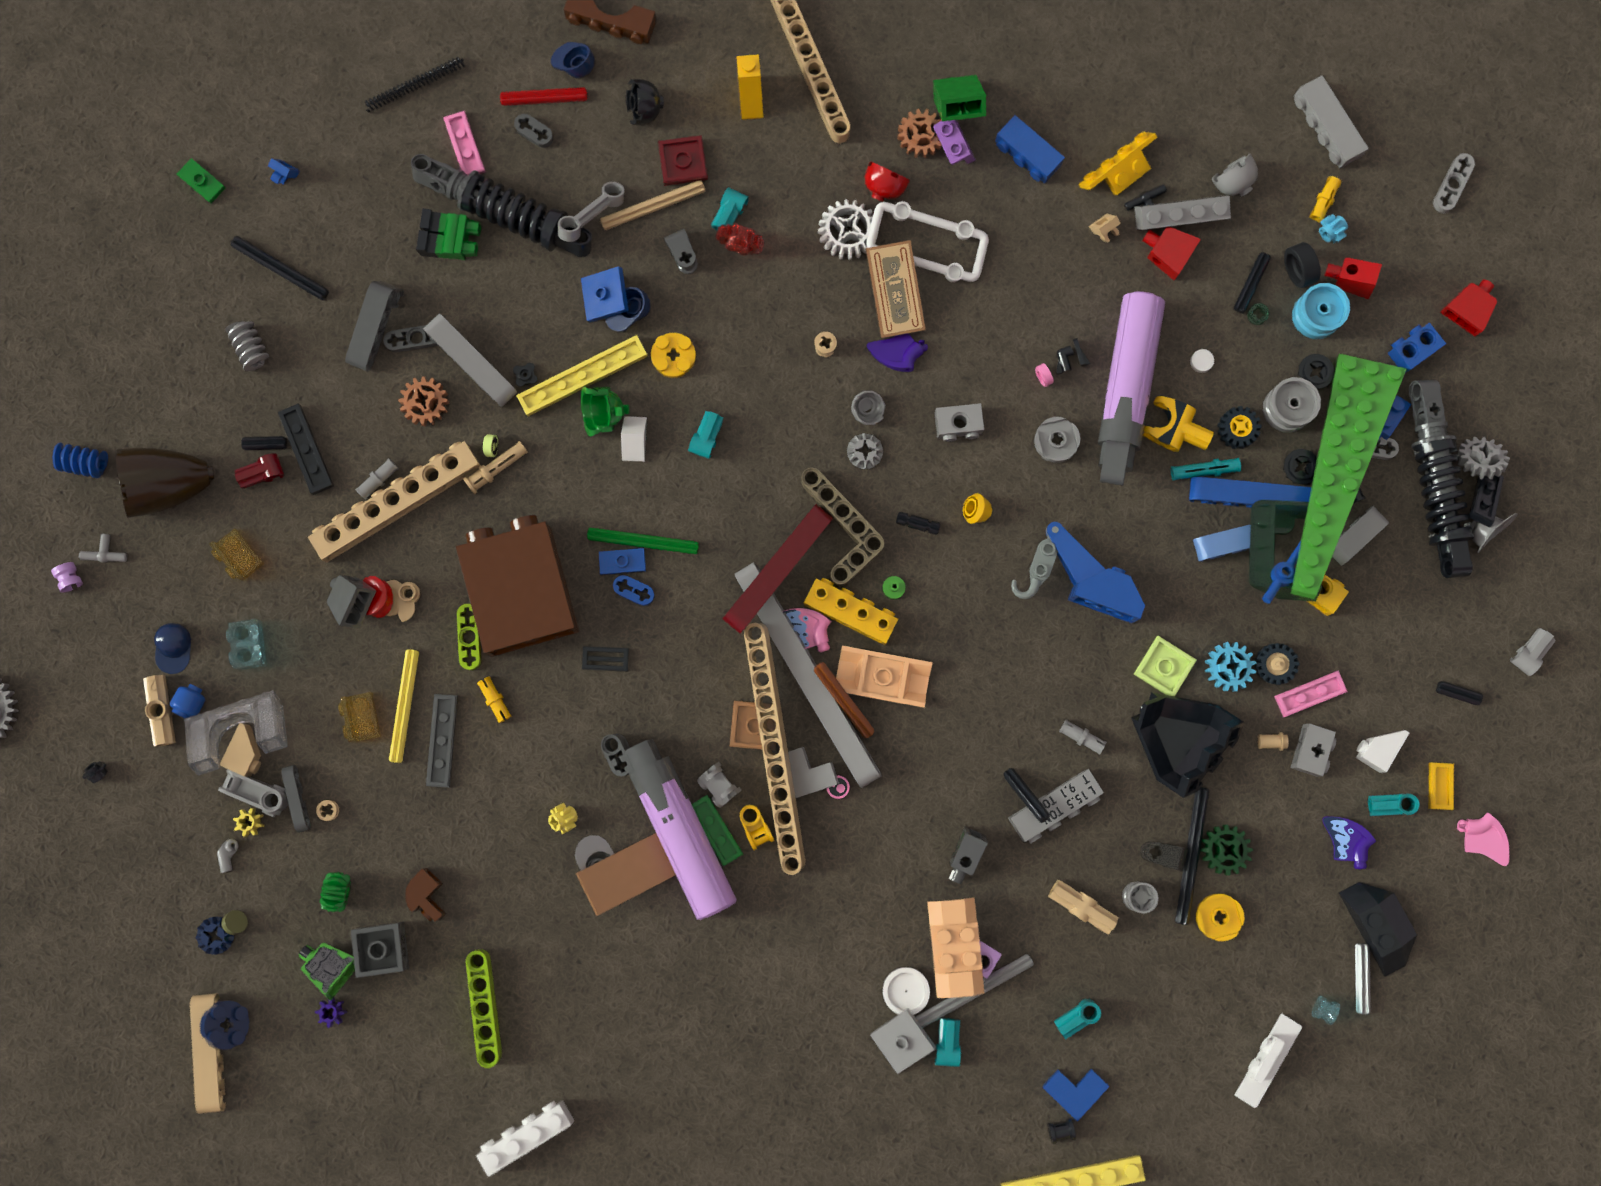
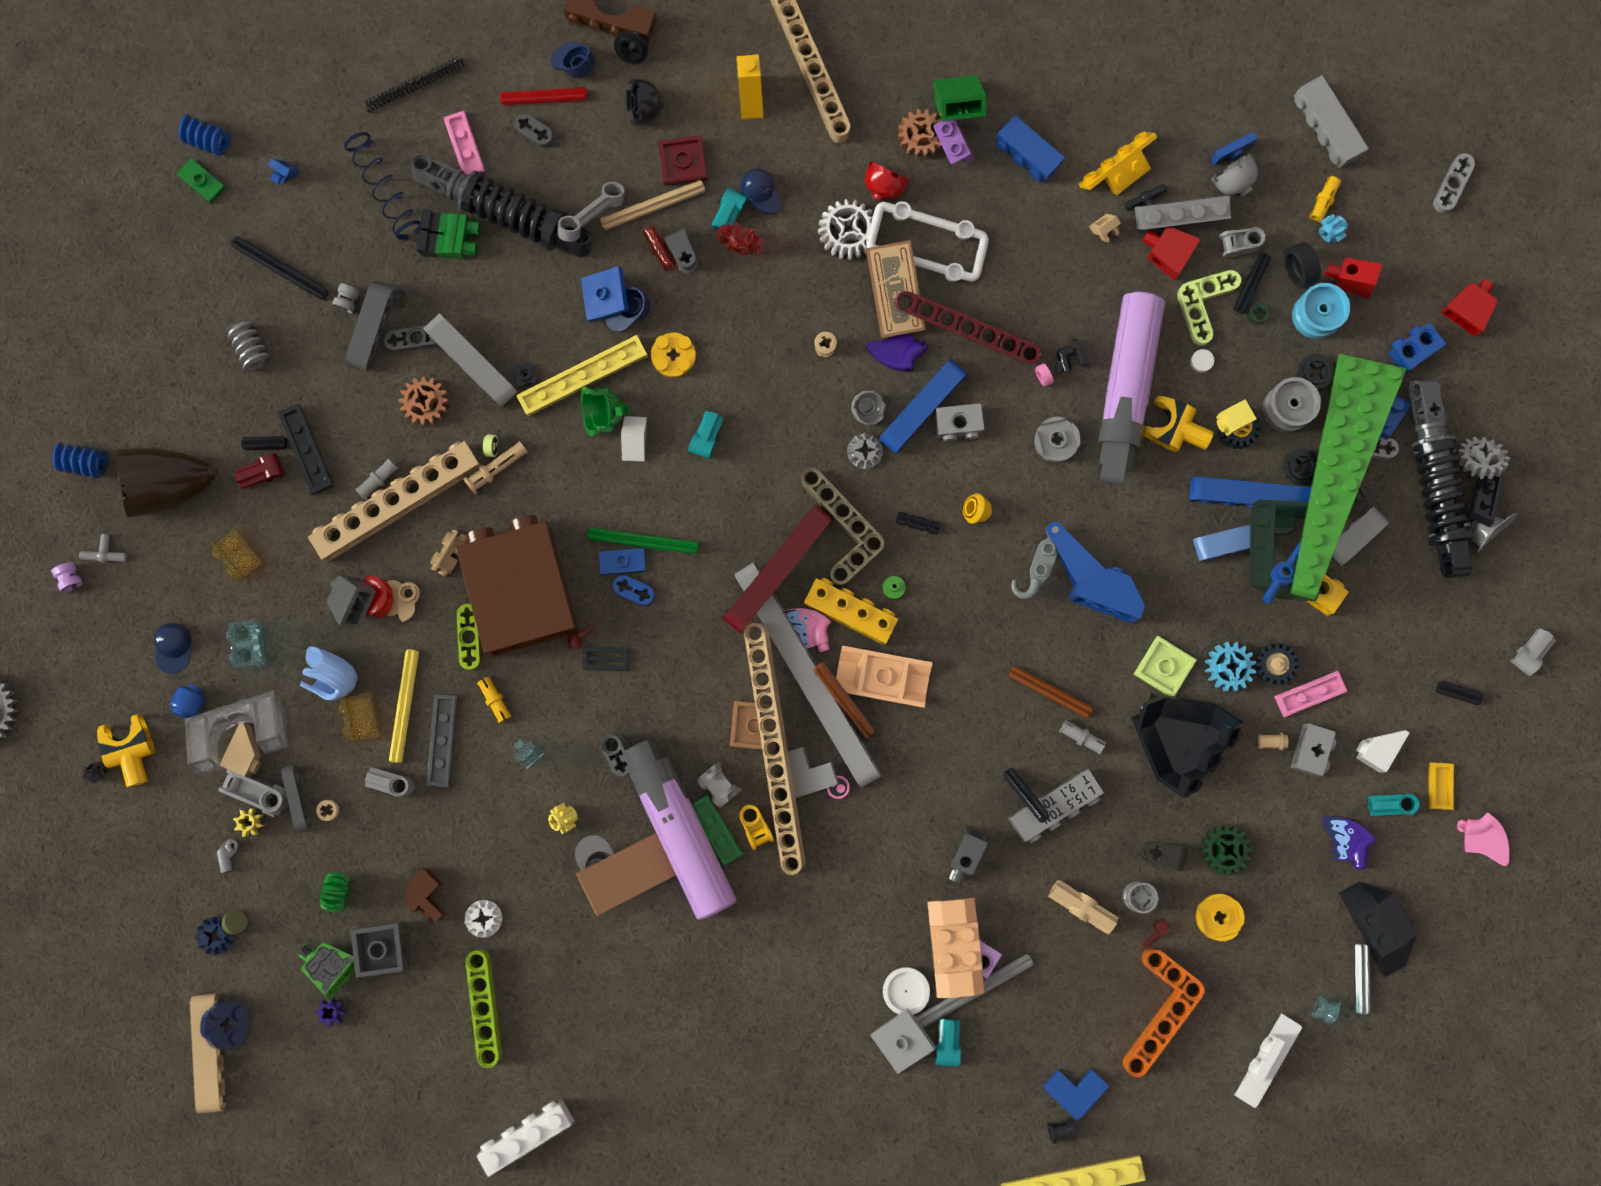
(128, 751): none -> yellow connector
(162, 725): tan piece -> none
(204, 136): none -> blue piece
(333, 674): none -> light blue hair
(346, 298): none -> light grey wheel
(355, 149): none -> dark blue piece
(388, 782): none -> light grey piece
(443, 559): none -> tan hinge
(489, 909): none -> white gear
(527, 753): none -> clear light blue tile
(574, 640): none -> clear red hand
(622, 48): none -> black gear
(659, 248): none -> clear red pin
(759, 189): none -> dark blue cap
(923, 405): none -> blue beam
(978, 329): none -> dark red beam
(1050, 691): none -> dark orange axle
(1075, 1020): teal piece -> none
(1161, 929): none -> clear red hand
(1166, 1013): none -> orange beam
(1192, 858): black axle -> none
(1200, 294): none -> yellowish green beam
(1232, 465): teal pin -> none
(1234, 149): none -> blue plate
(1235, 418): none -> light yellow brick
(1237, 242): none -> light grey piece

